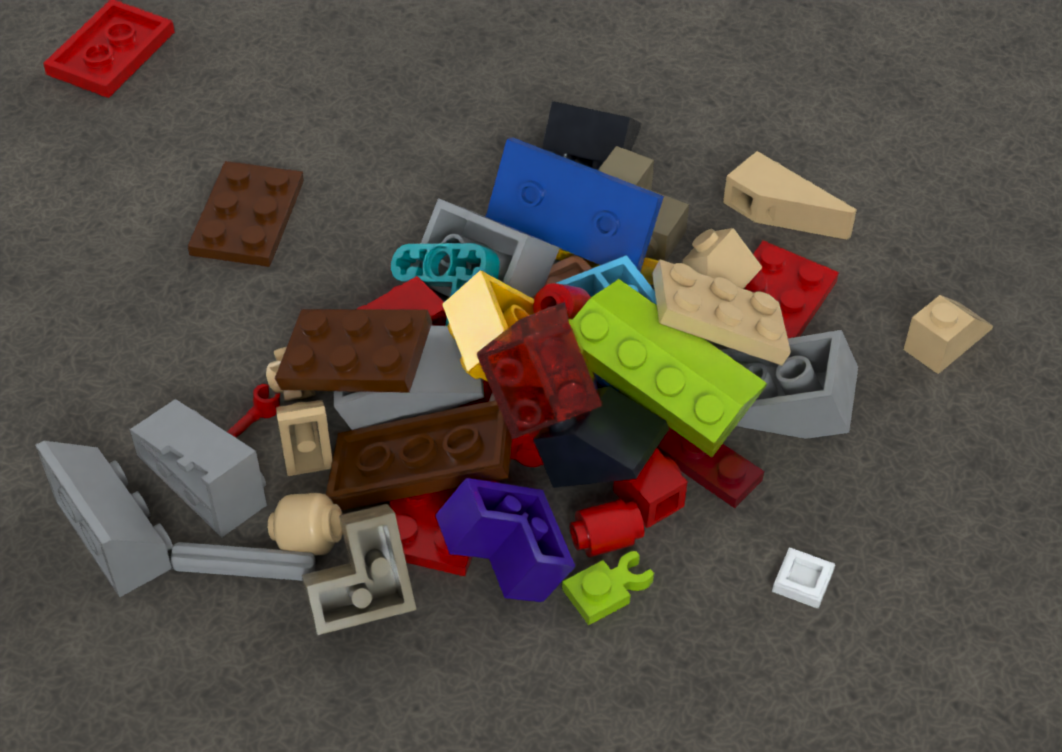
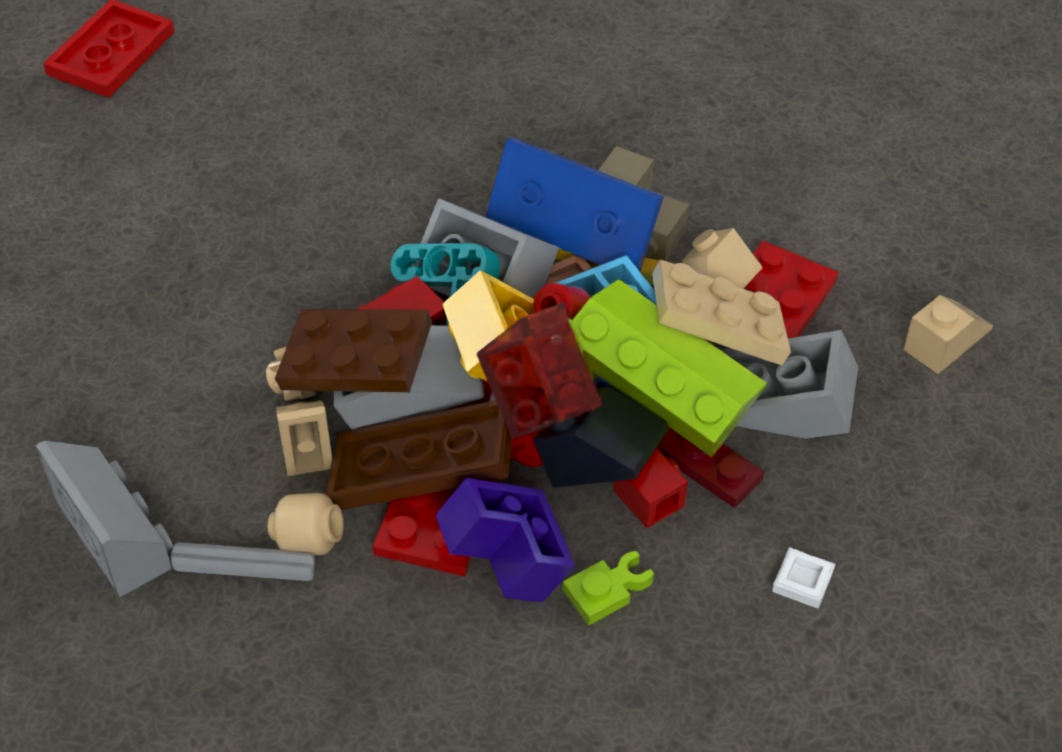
(202, 465): light grey wedge -> none
(246, 214): reddish brown plate -> none
(261, 408): red hand -> none
(373, 581): dark tan brick -> none
(587, 133): black slope -> none
(606, 527): red brick -> none
(783, 199): tan slope -> none

